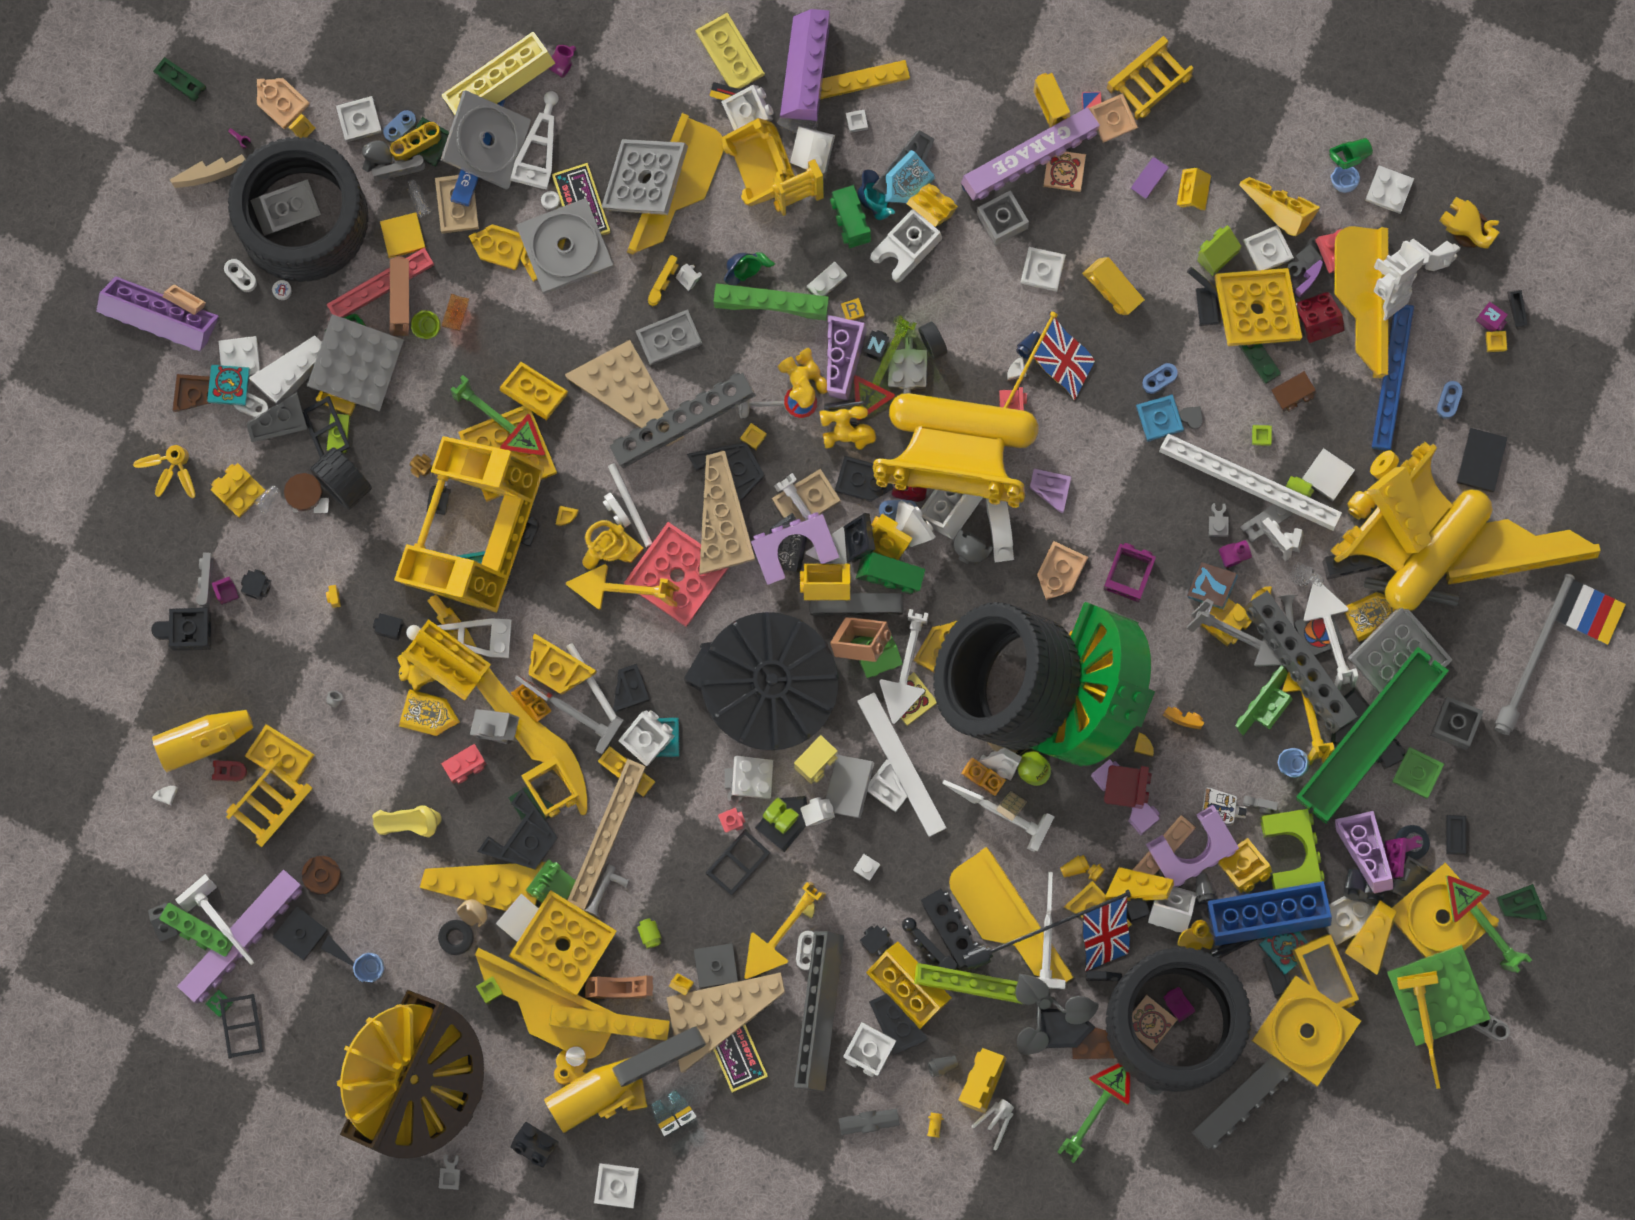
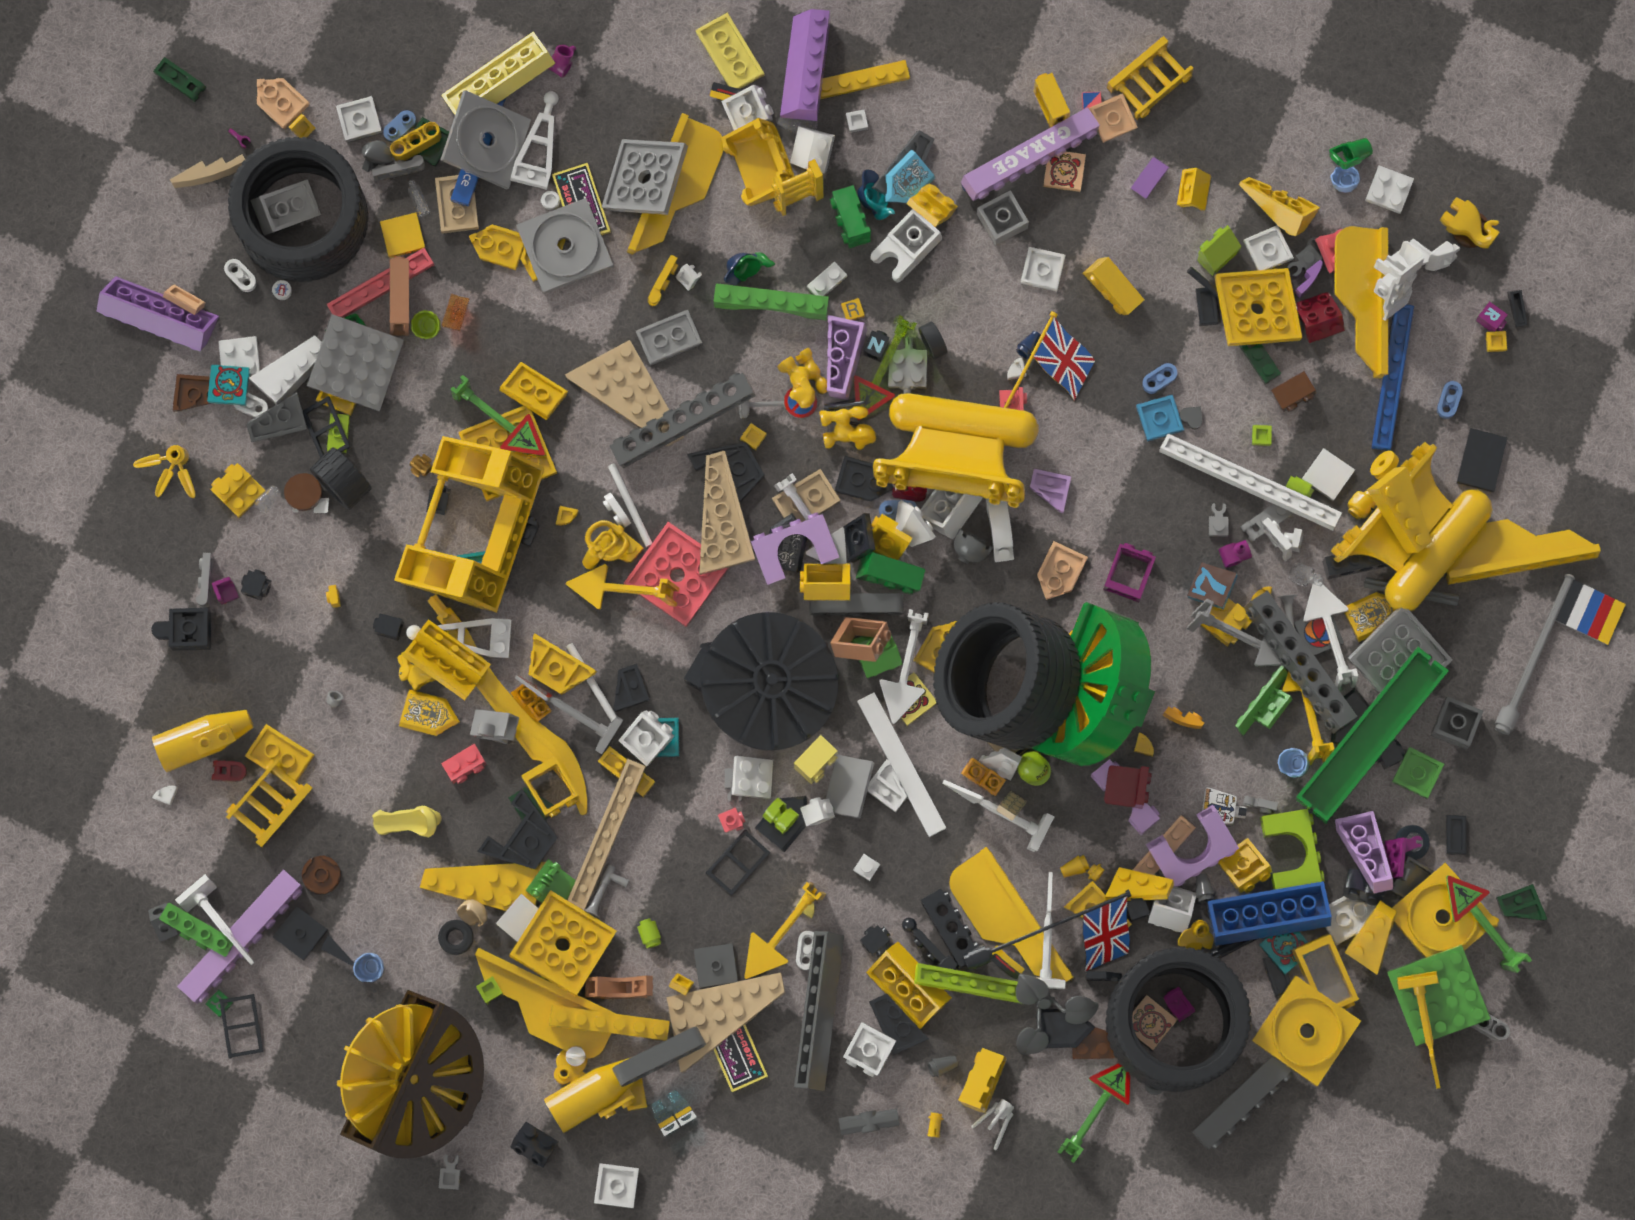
(1007, 964): none -> sticker

